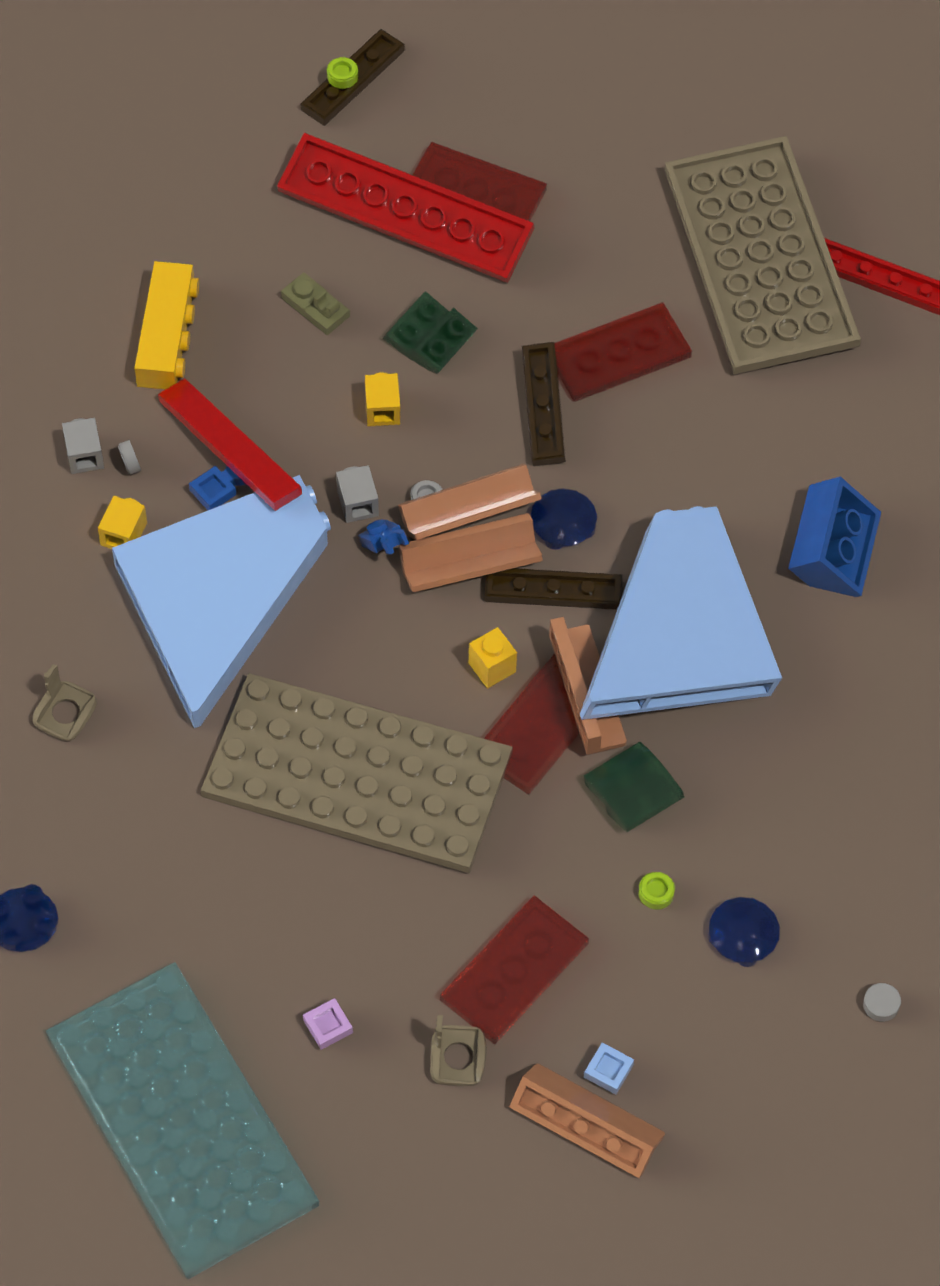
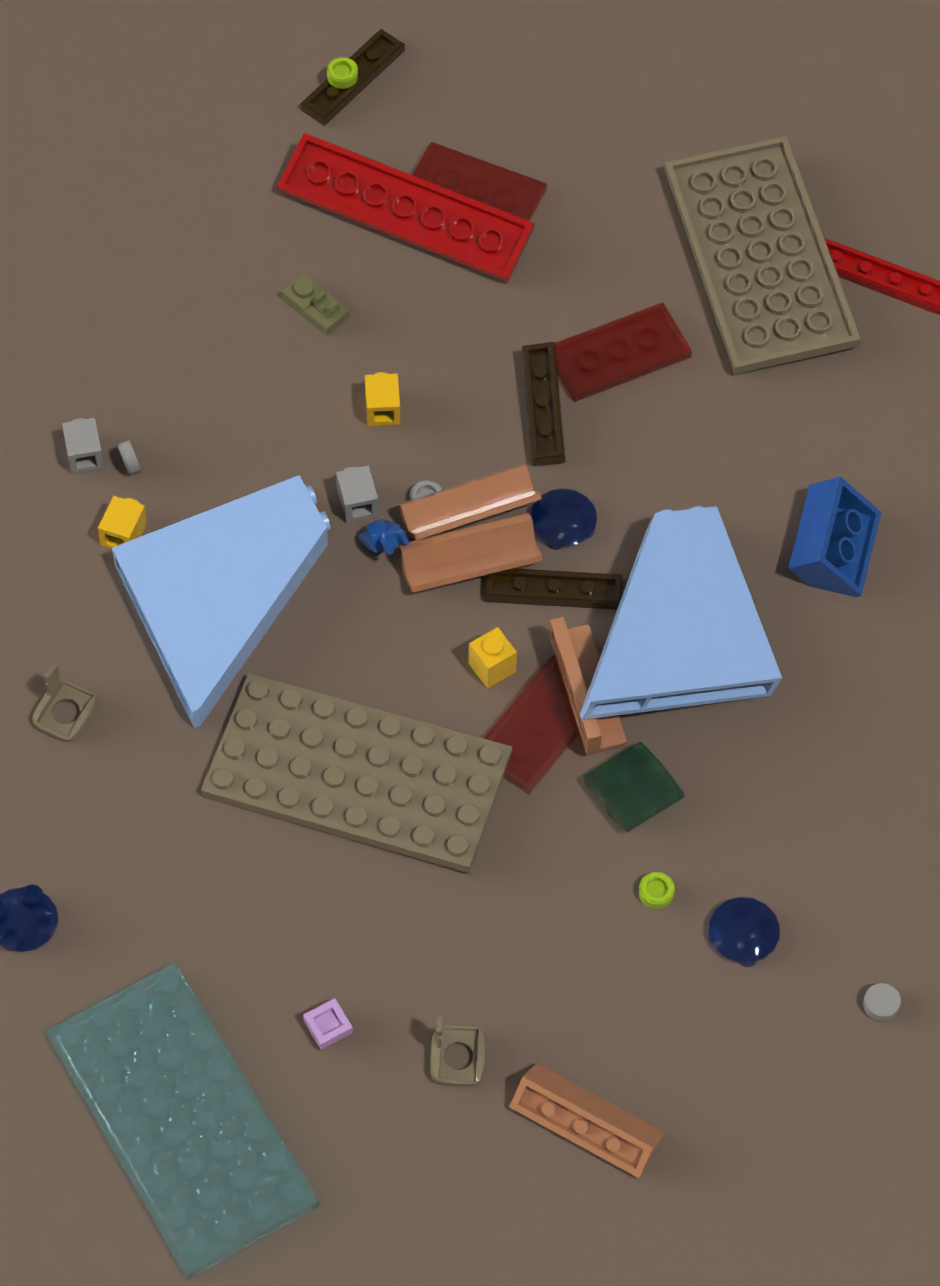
(165, 325): yellow brick -> none
(215, 487): blue plate -> none
(230, 444): red tile -> none
(430, 333): clear green slope -> none
(514, 969): clear red tile -> none
(609, 1068): light blue plate -> none

